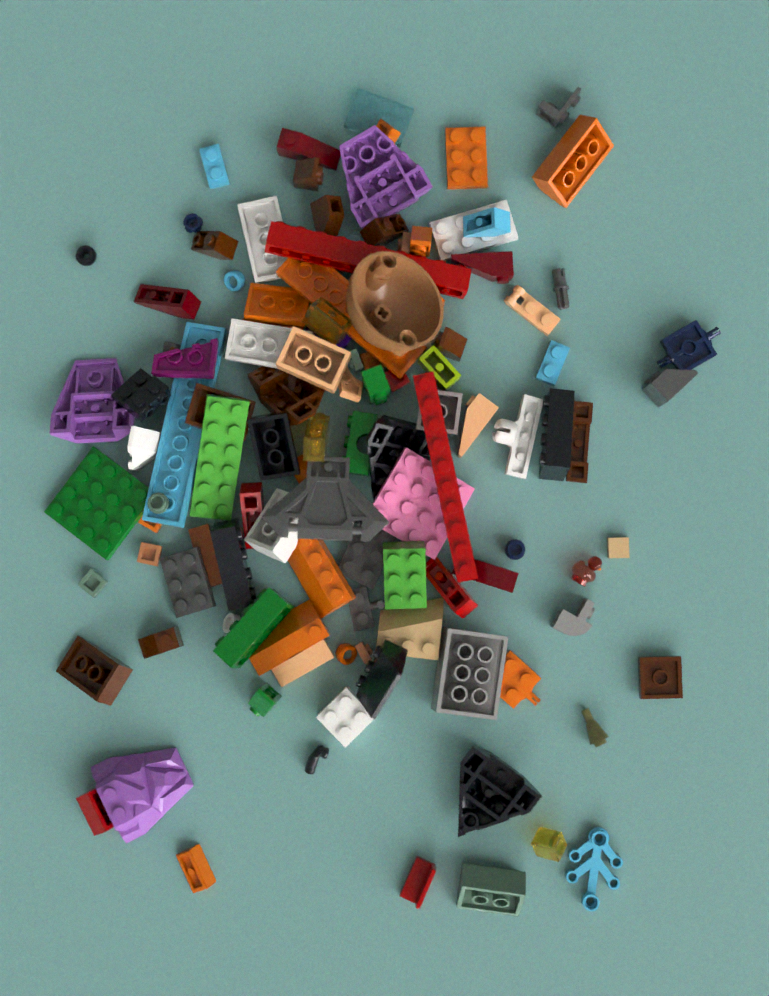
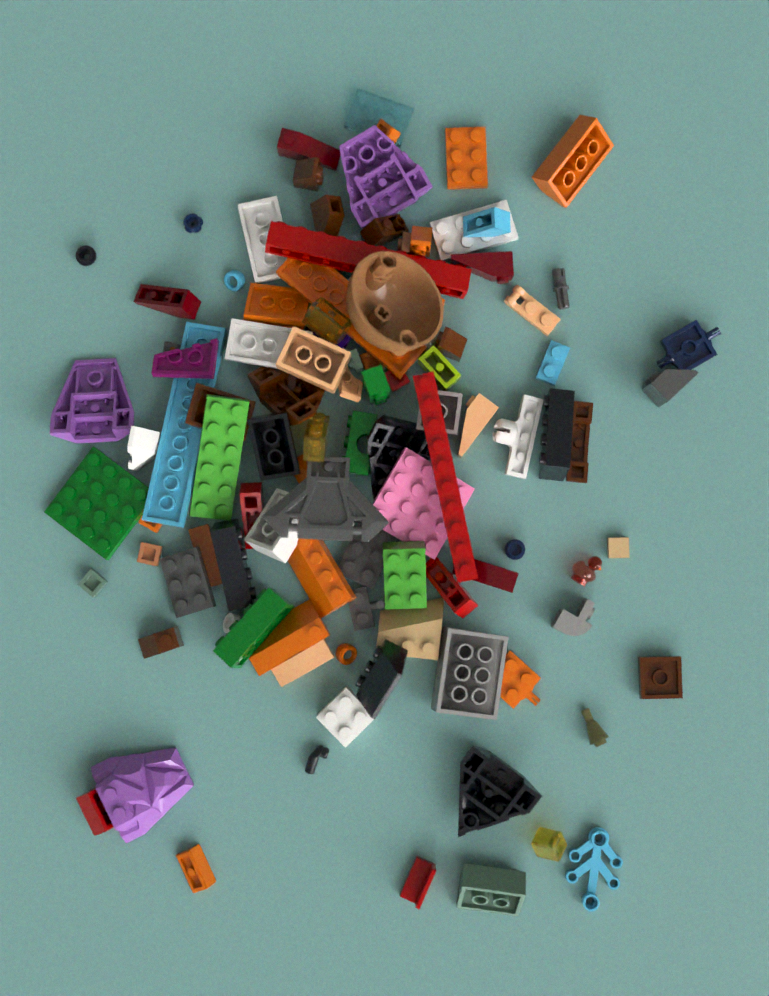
(94, 671): reddish brown slope -> none
(142, 395): black plate -> none
(158, 503): sand green plate -> none
(214, 166): medium azure plate -> none
(214, 244): reddish brown slope -> none
(264, 700): green slope -> none
(364, 651): nougat plate -> none
(549, 111): dark grey bracket -> none

